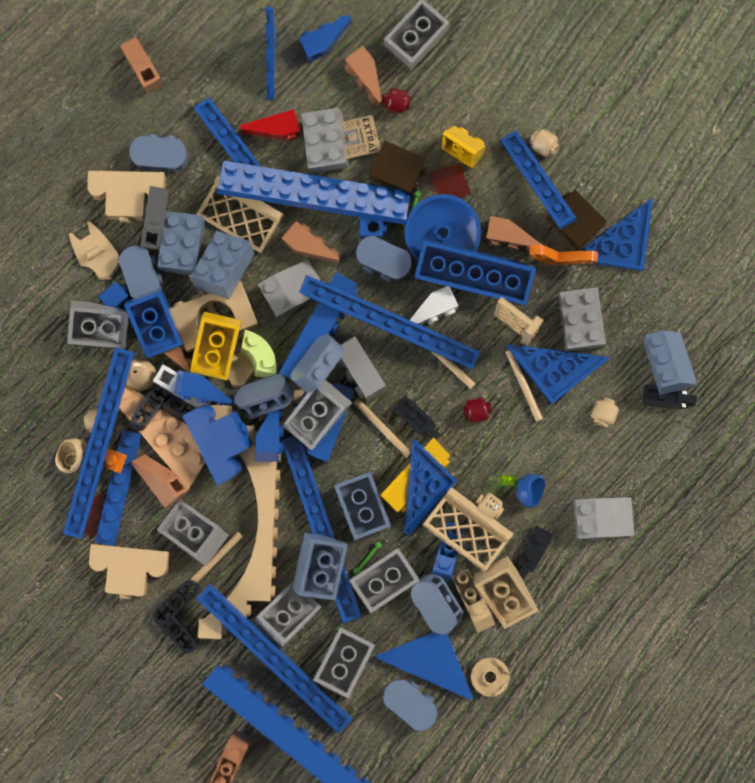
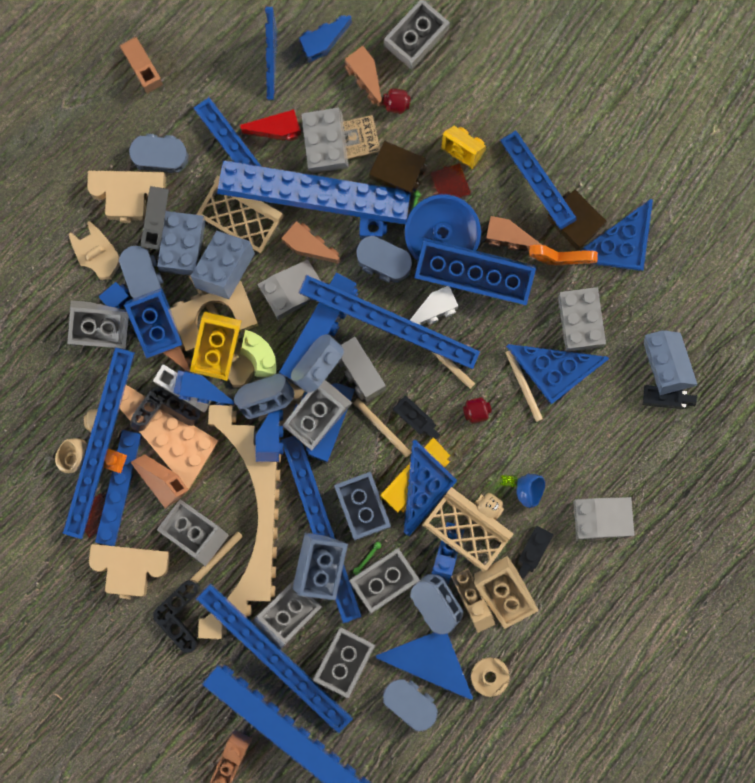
(143, 375): tan hair -> none
(219, 440): blue brick -> none
(518, 321): tan fence -> none
(544, 143): tan head -> none
(604, 412): tan head -> none

